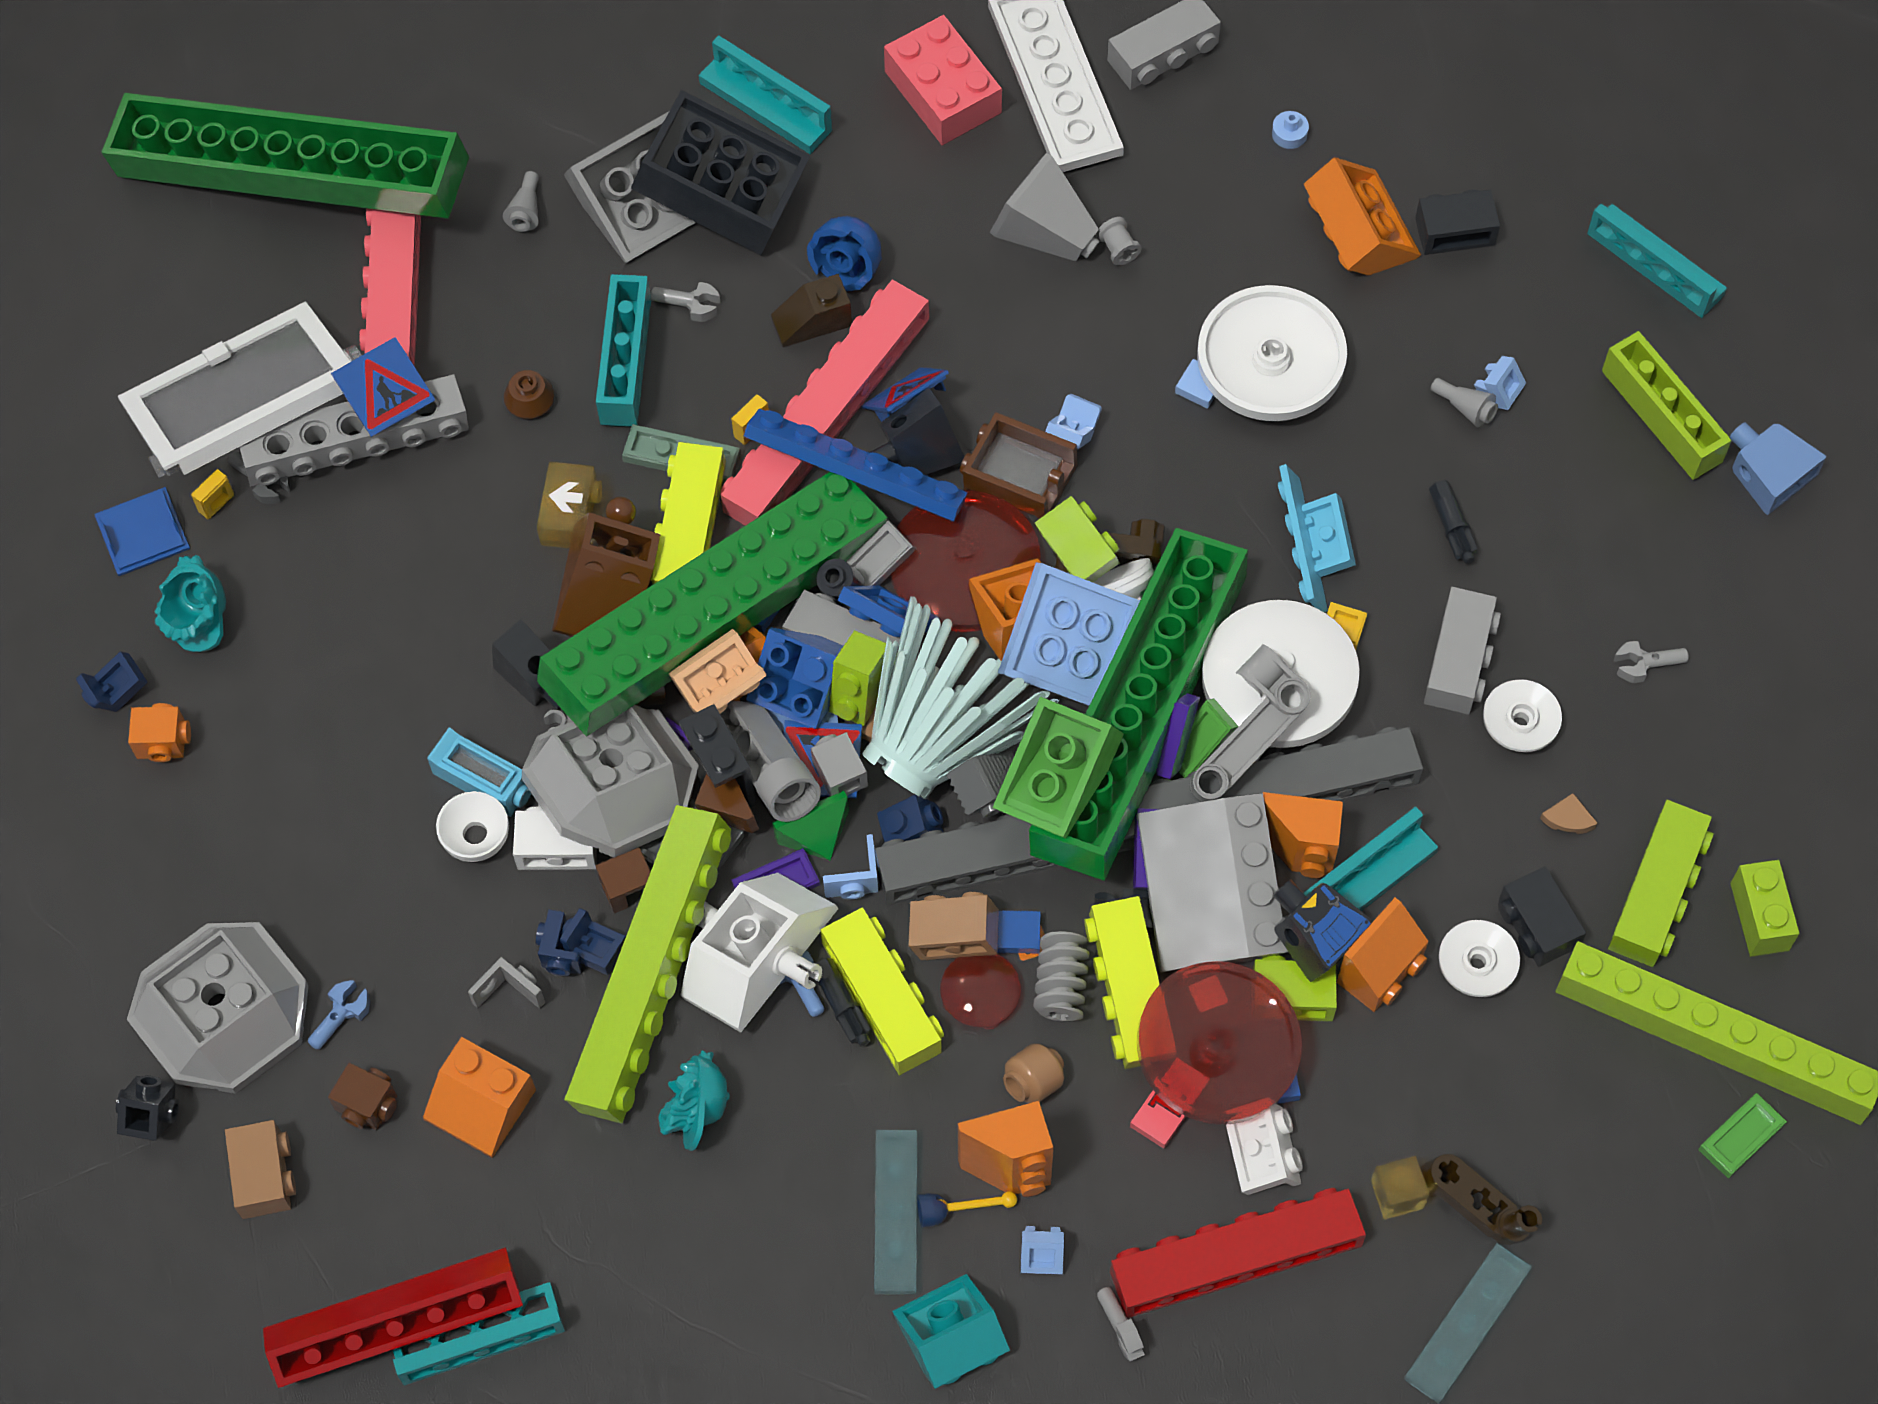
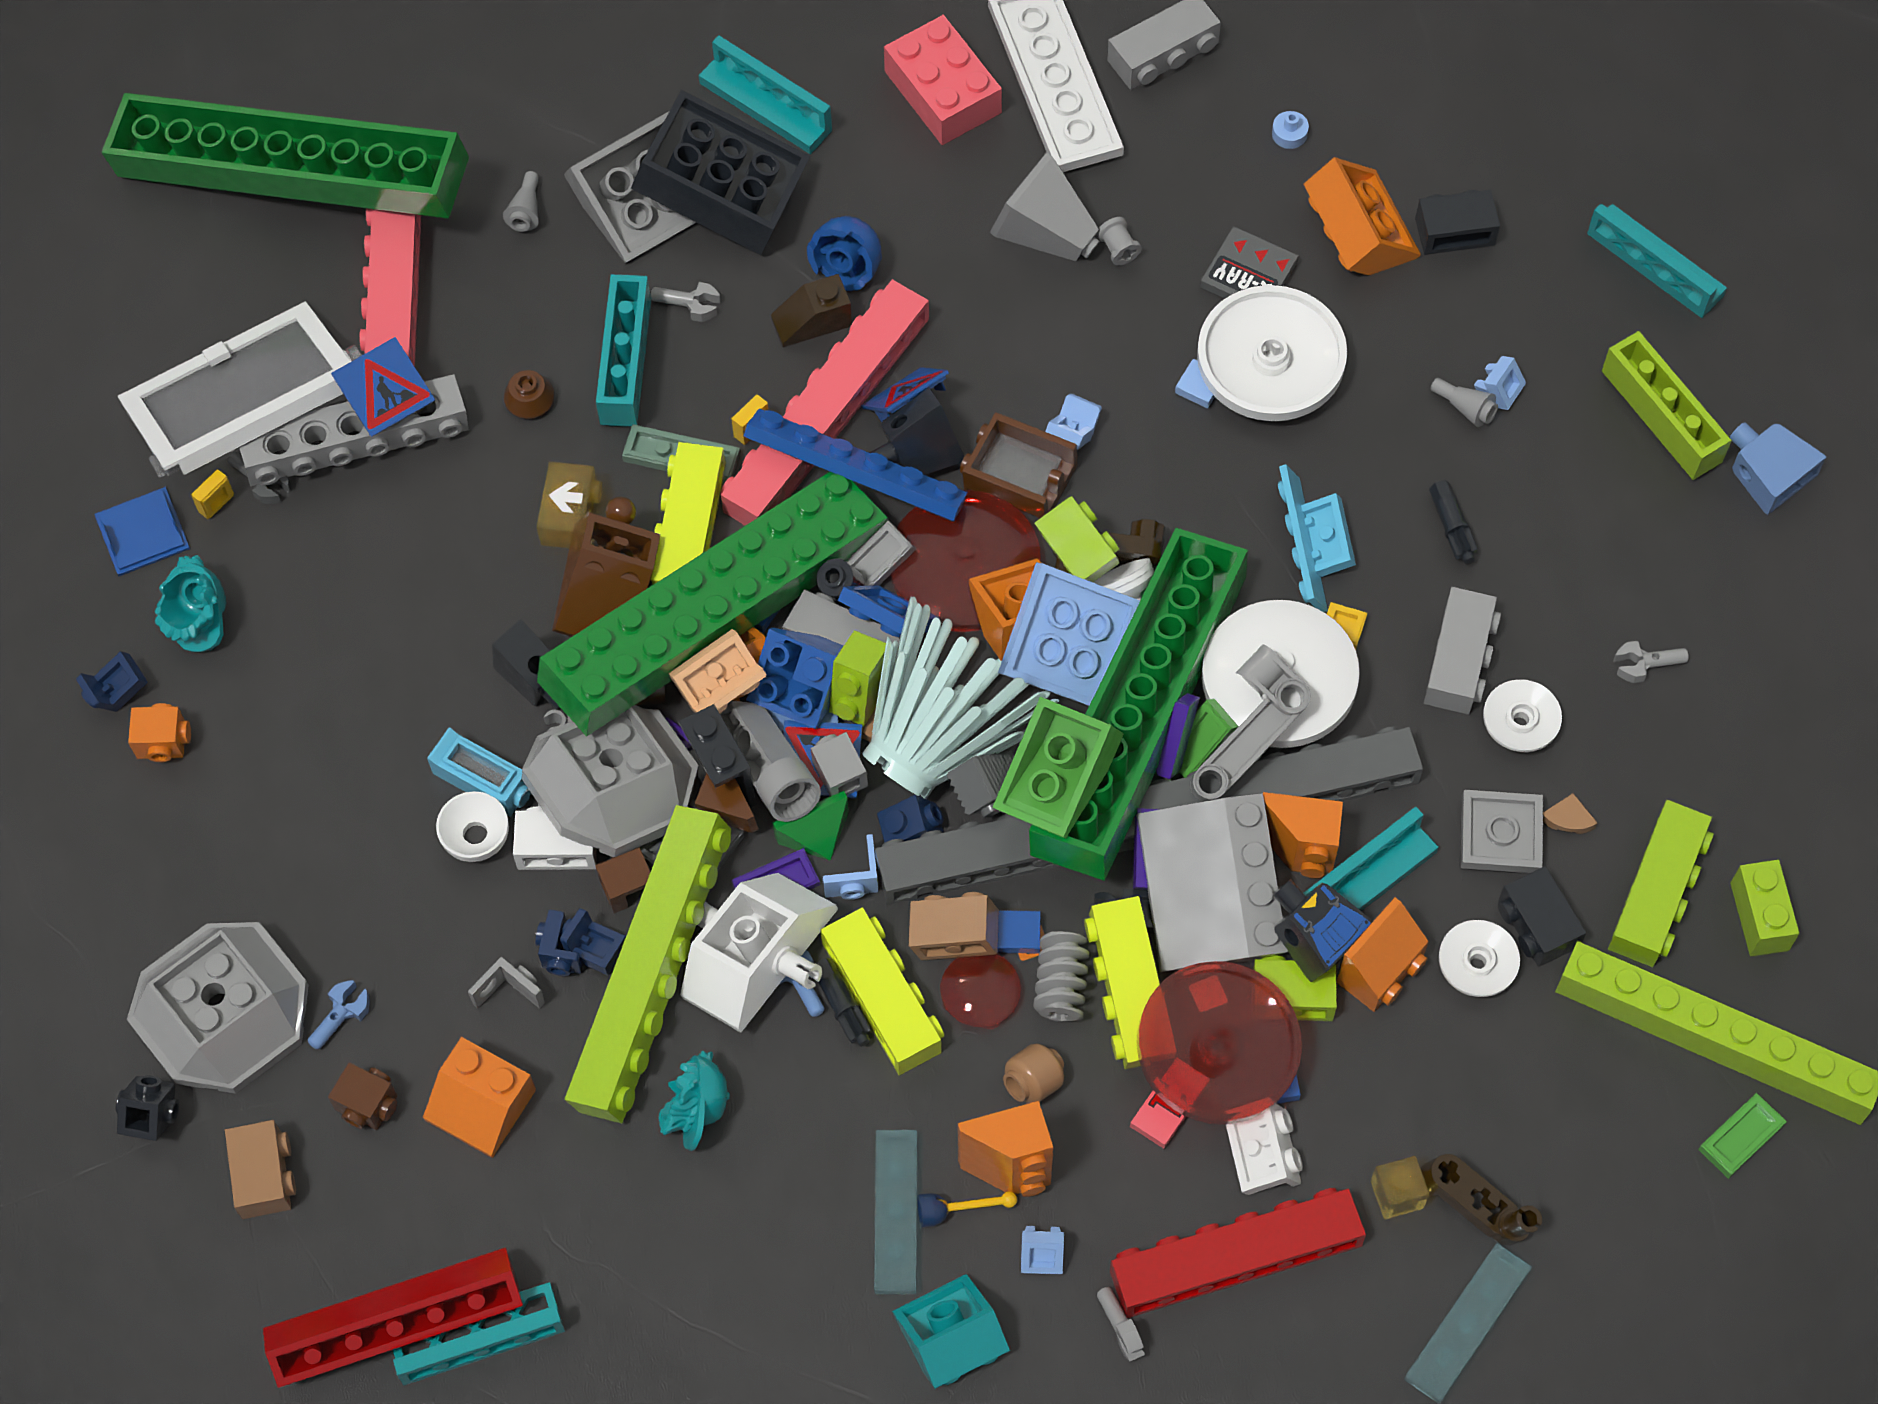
(1247, 263): none -> dark grey tile
(1501, 831): none -> light grey plate

